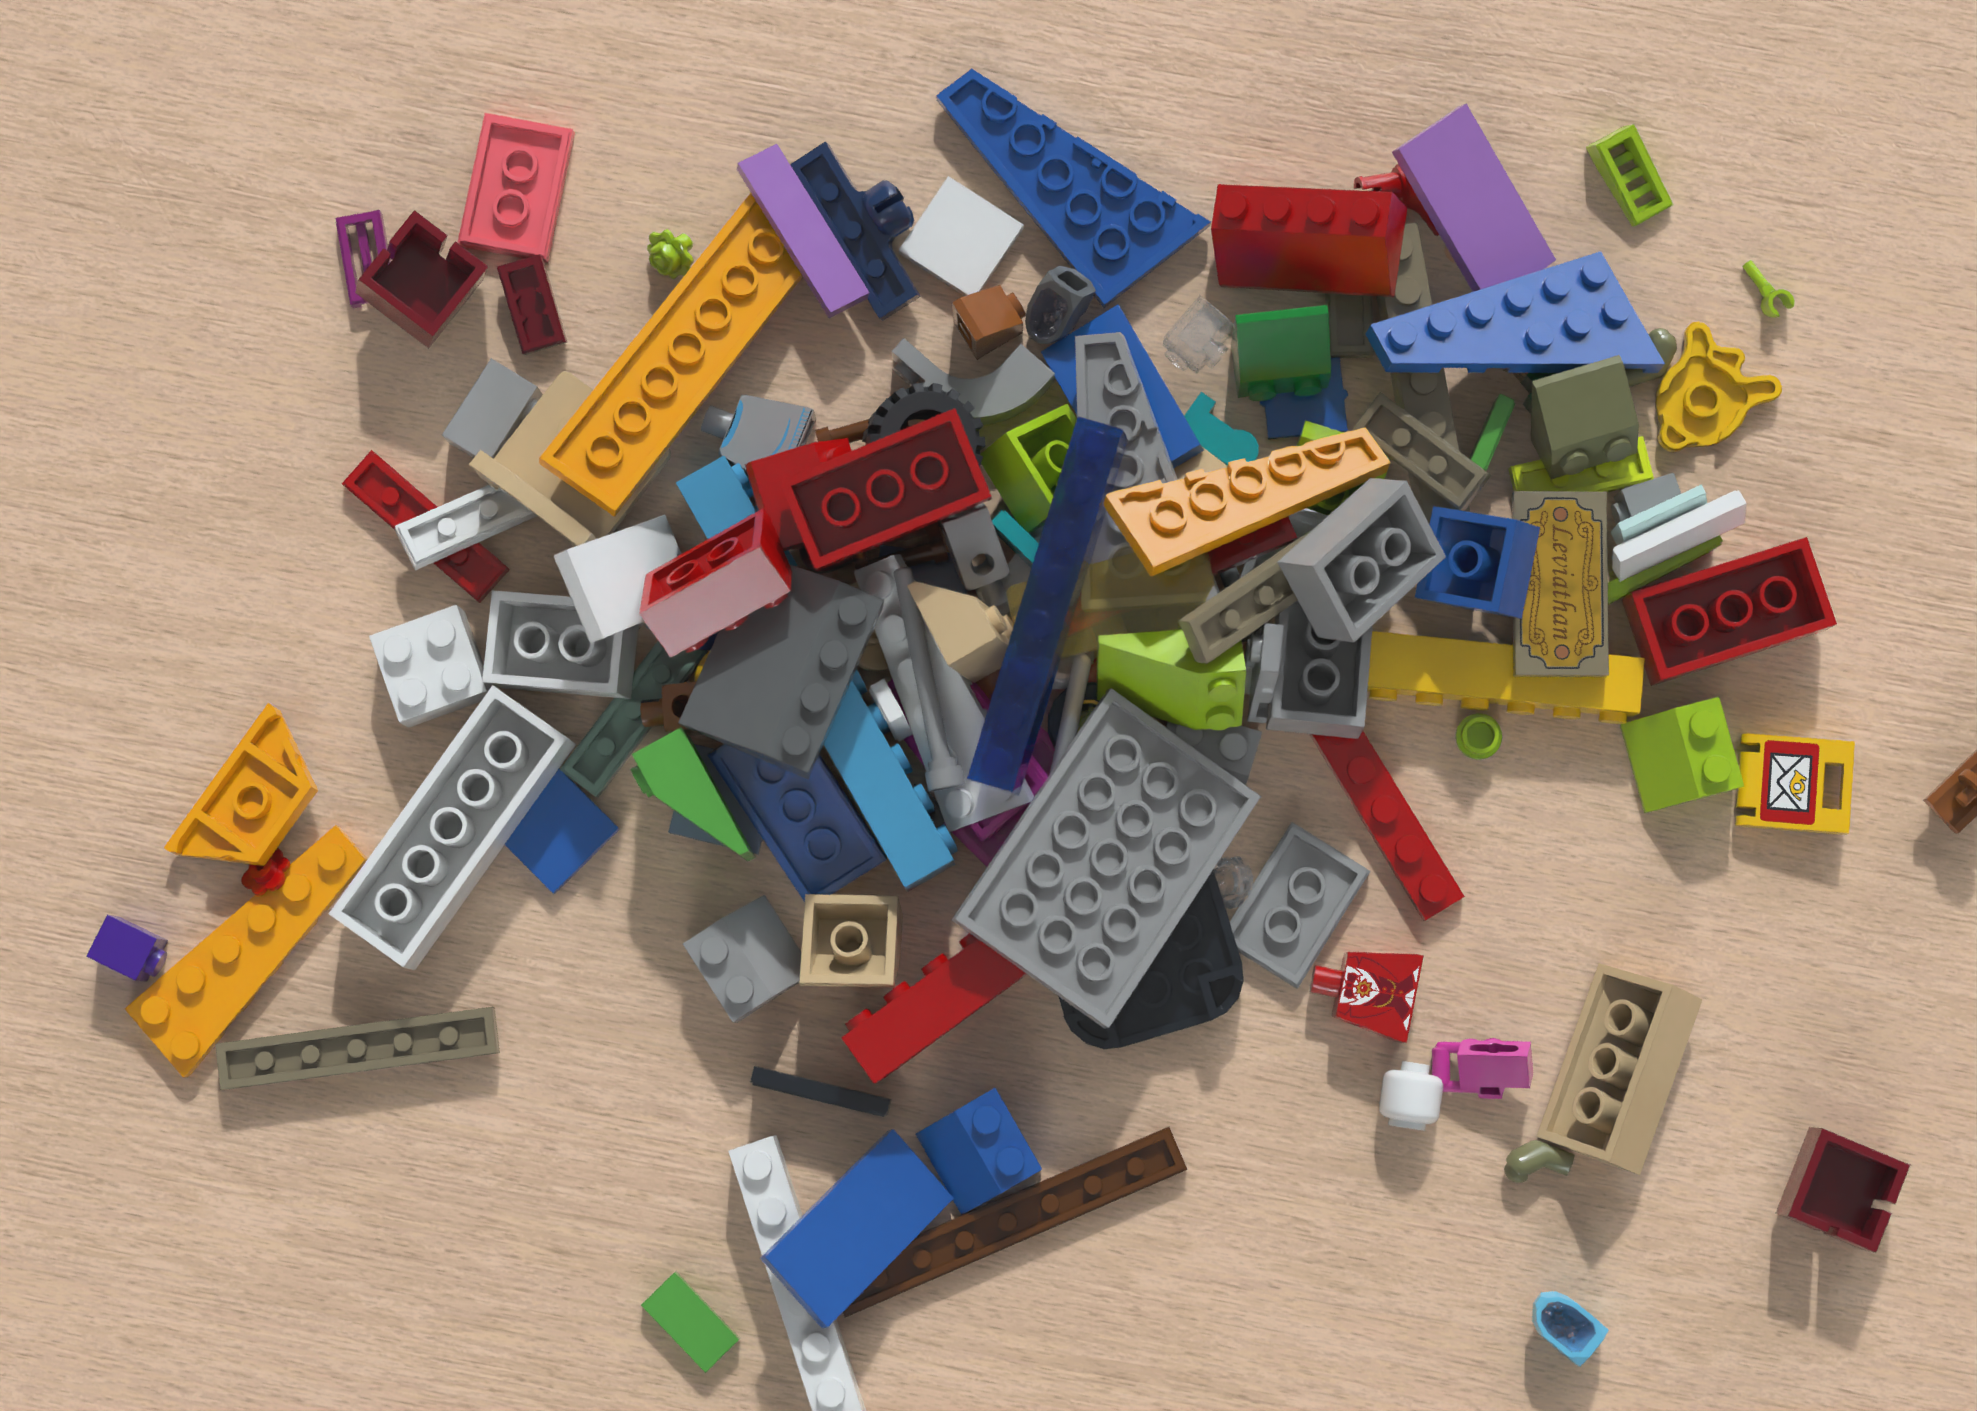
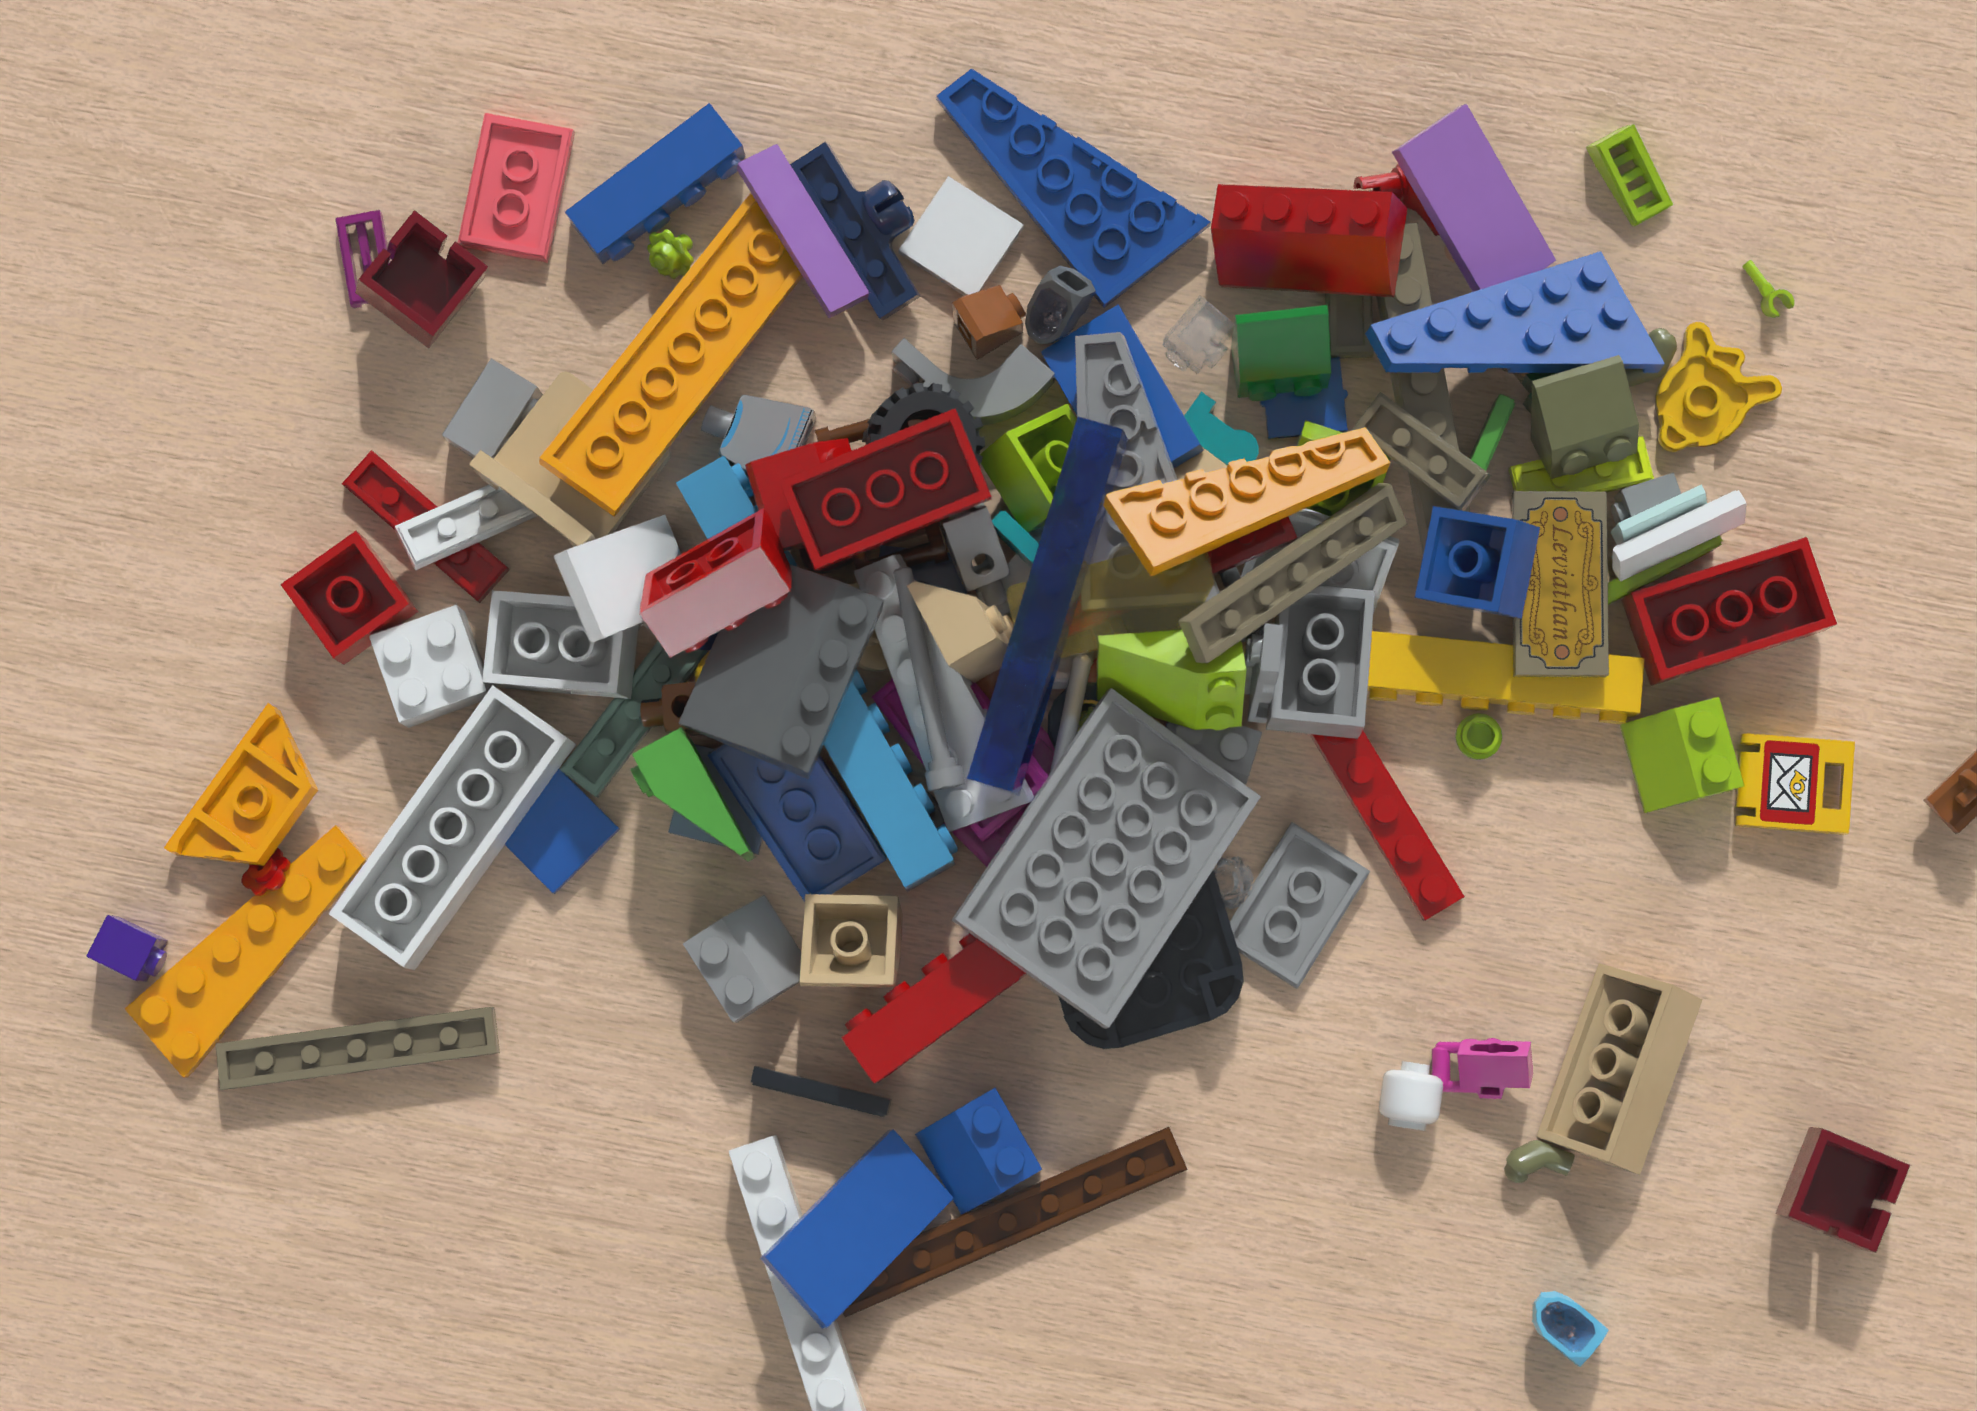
(348, 597): none -> red brick
(532, 304): dark red plate -> none
(656, 185): none -> blue brick
(690, 1321): bright green tile -> none
(890, 710): white tile -> none
(1362, 559): light grey brick -> none
(1372, 991): red torso -> none

